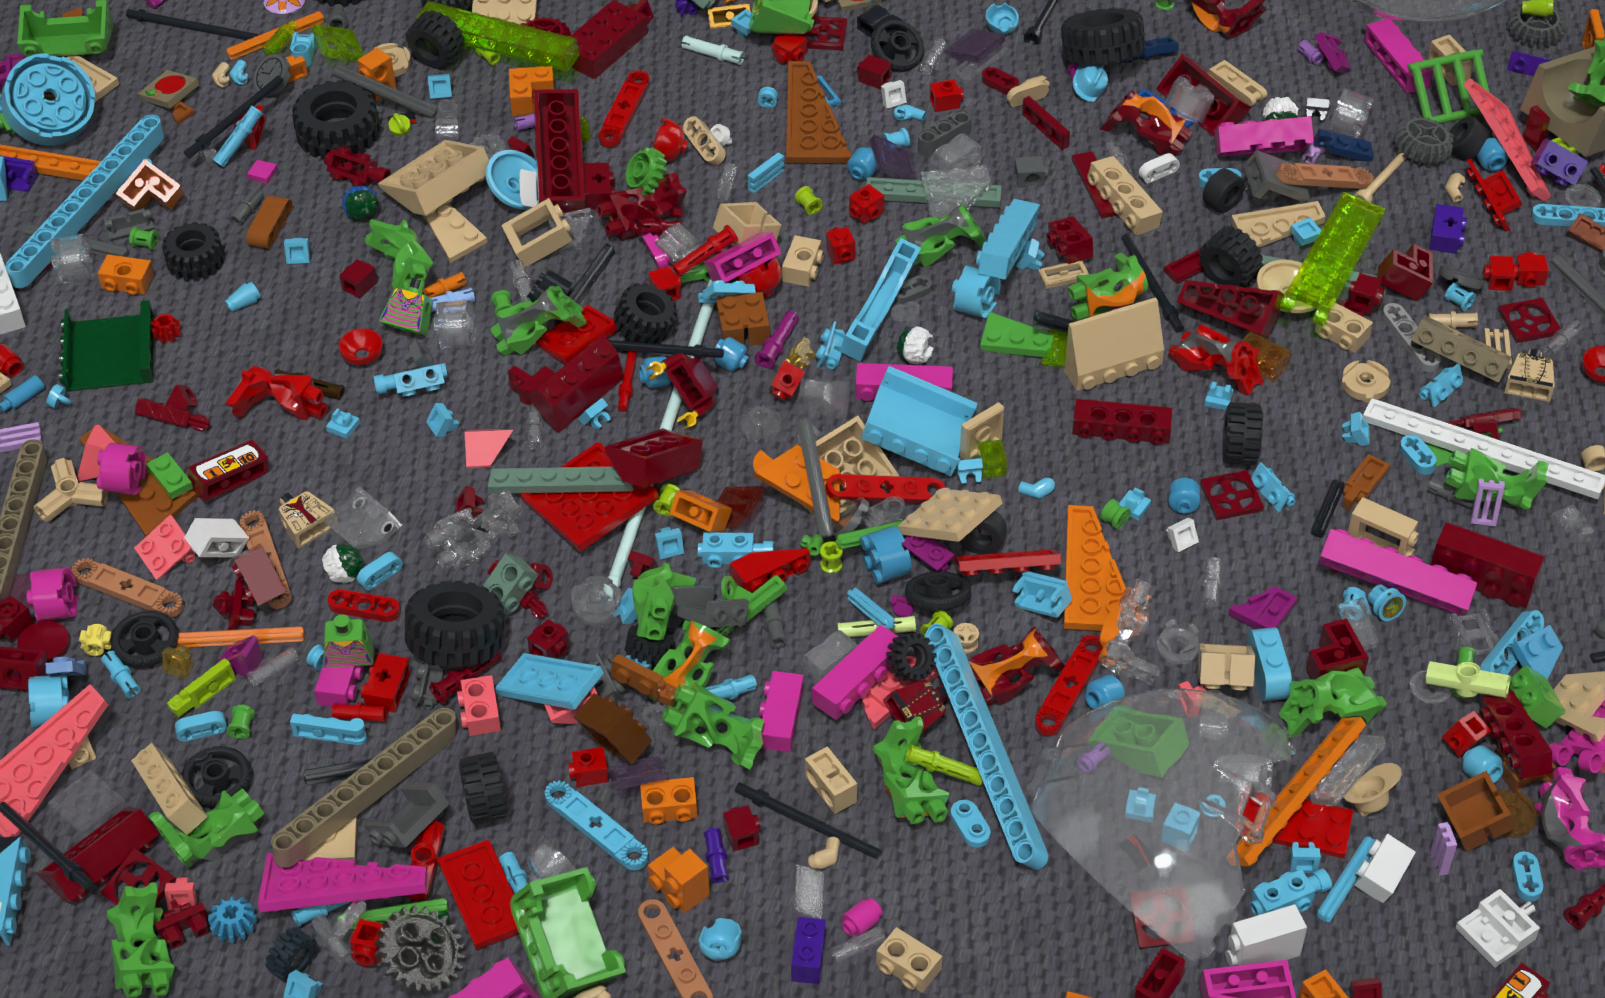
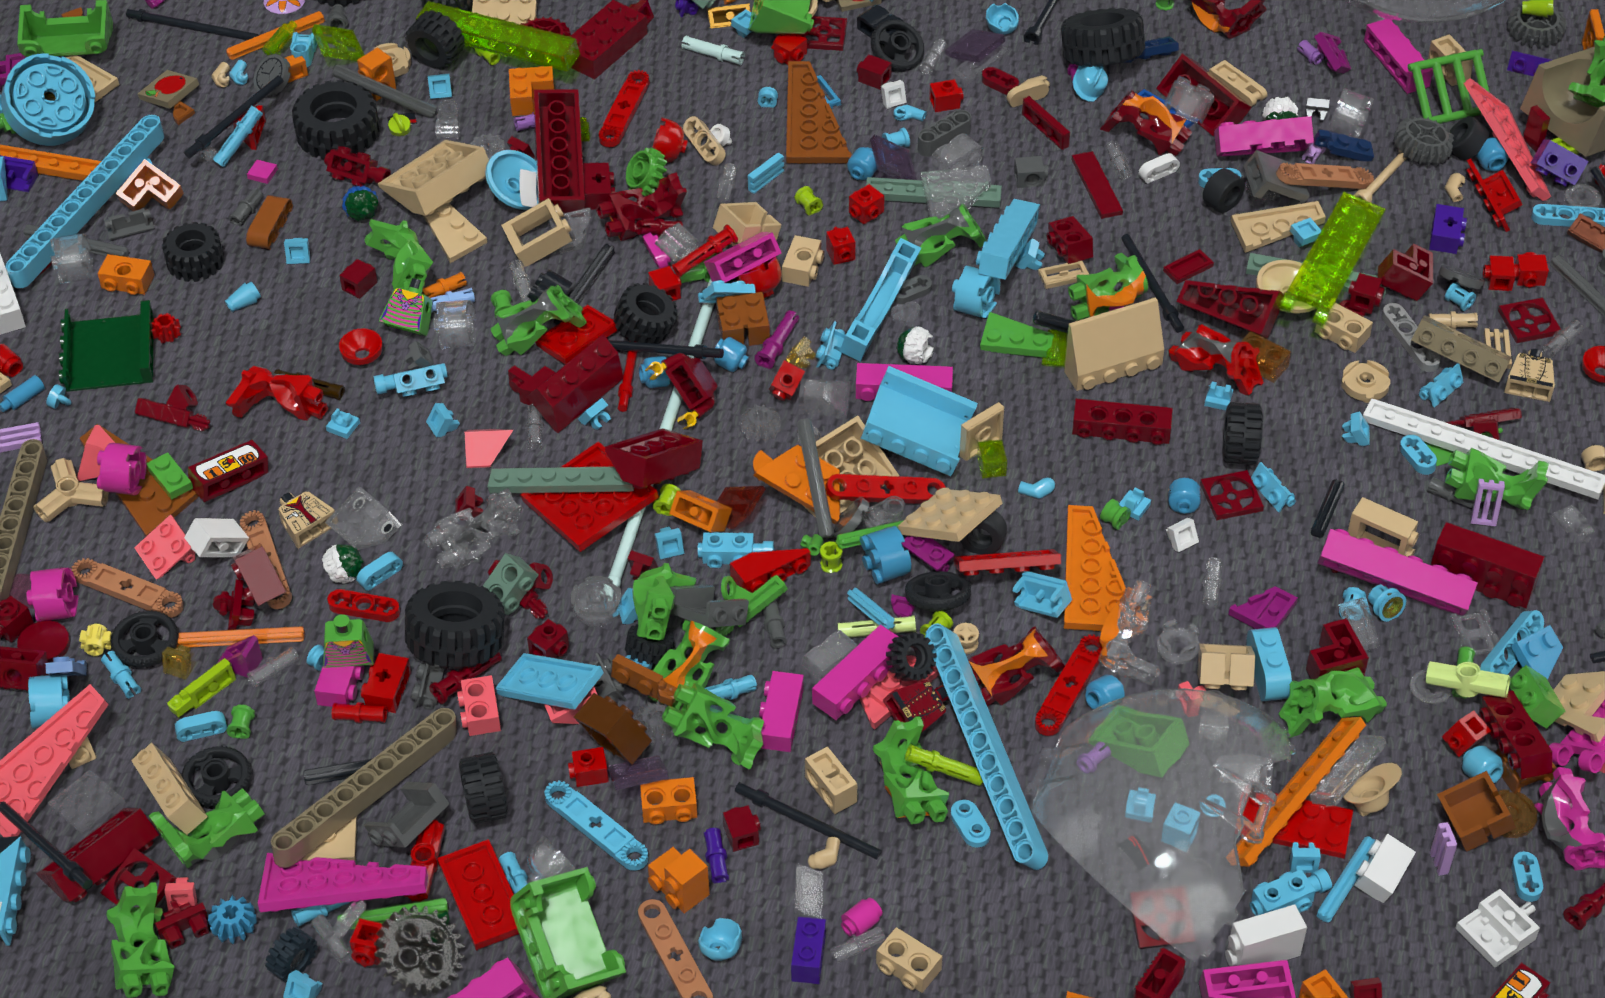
(143, 238): bright green bush -> none
(329, 729): medium azure plate -> none
(969, 467): medium azure tile -> none
(1125, 195): tan brick -> none
(1231, 257): black tyre -> none
(1364, 480): dark orange hinge -> none

